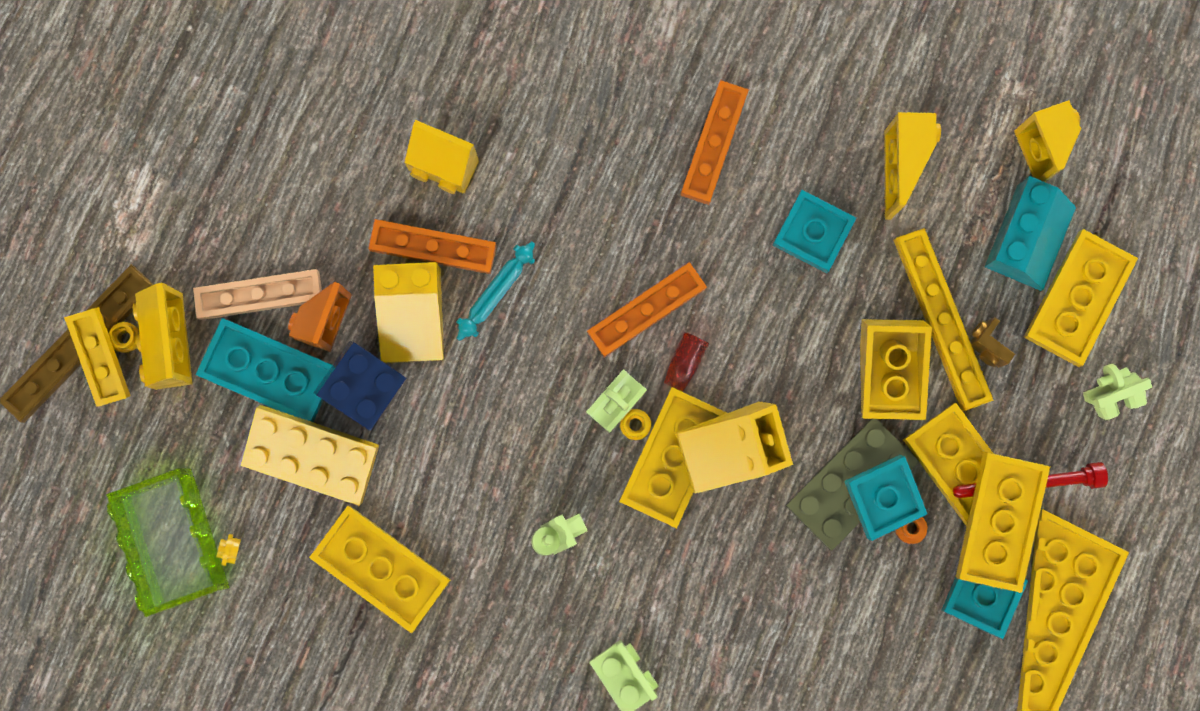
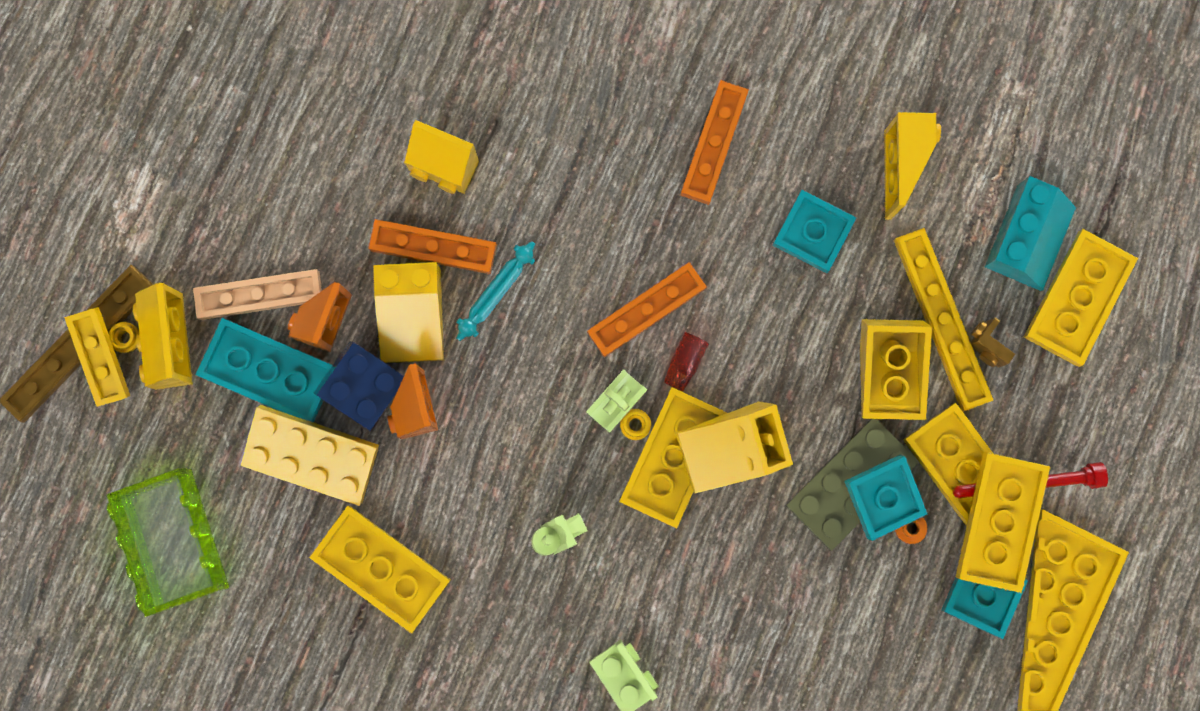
(228, 550): yellow plate -> none
(412, 406): none -> orange slope
(1049, 139): yellow slope -> none
(1115, 387): yellowish green hips -> none

